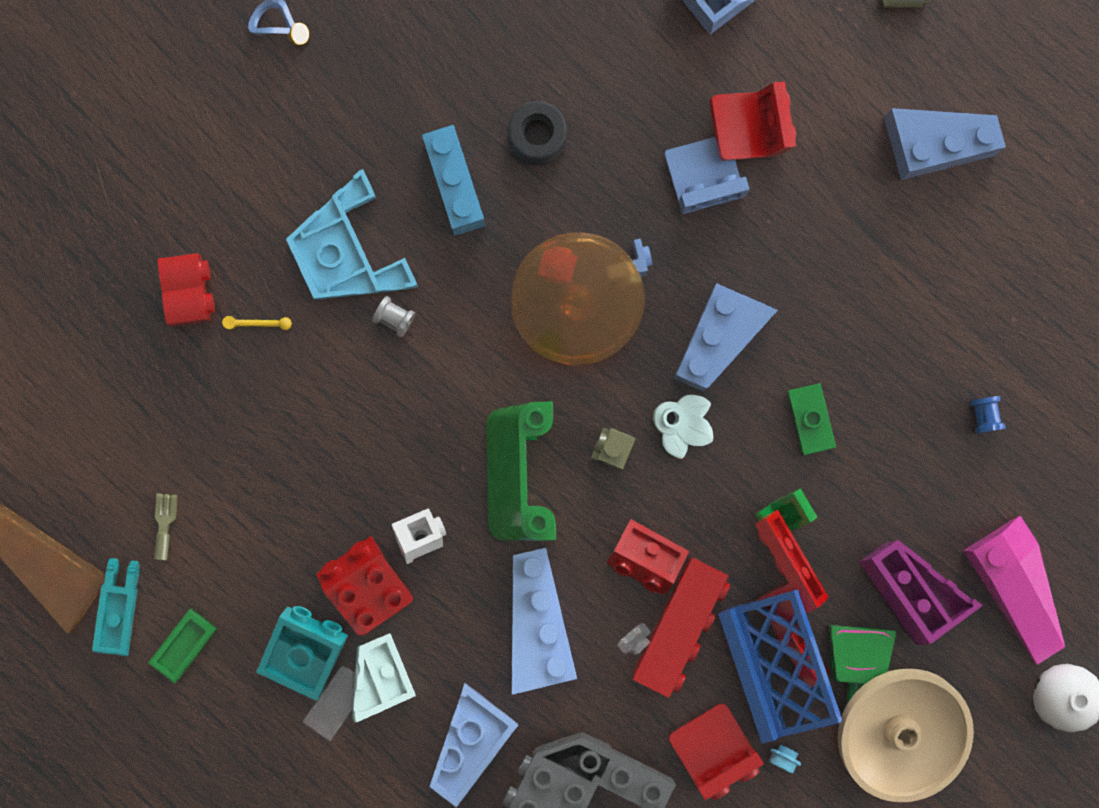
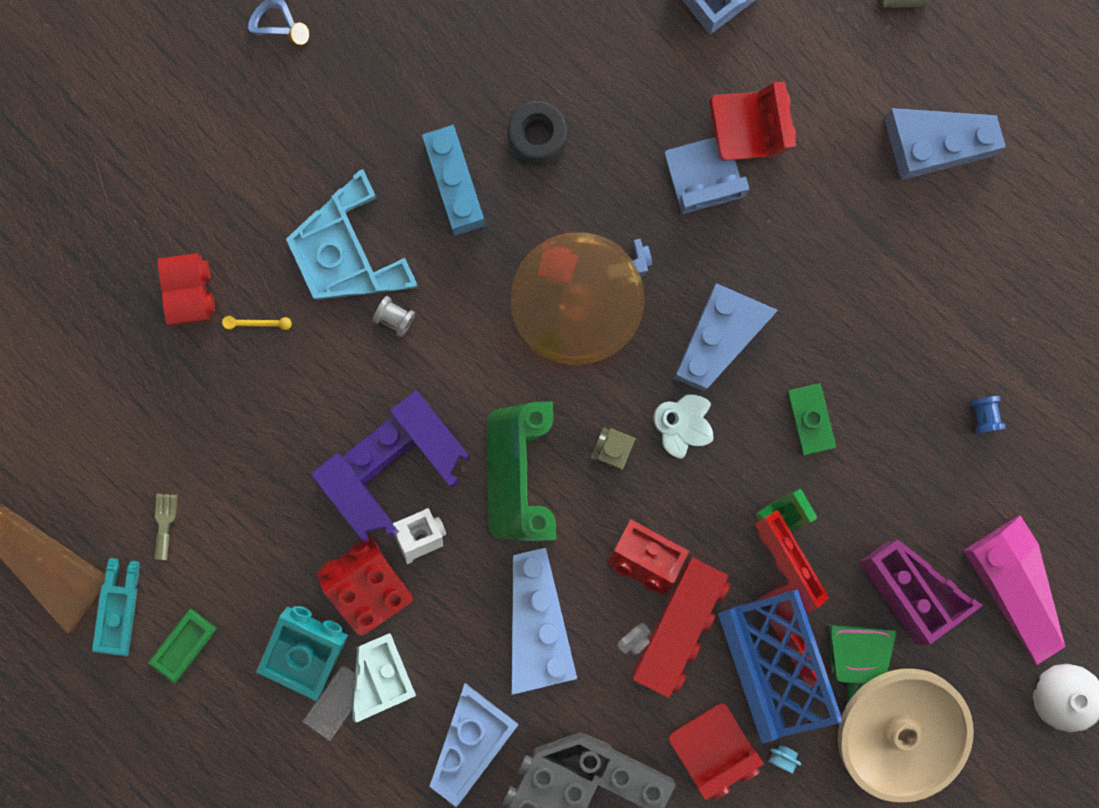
(346, 476): none -> dark purple wedge

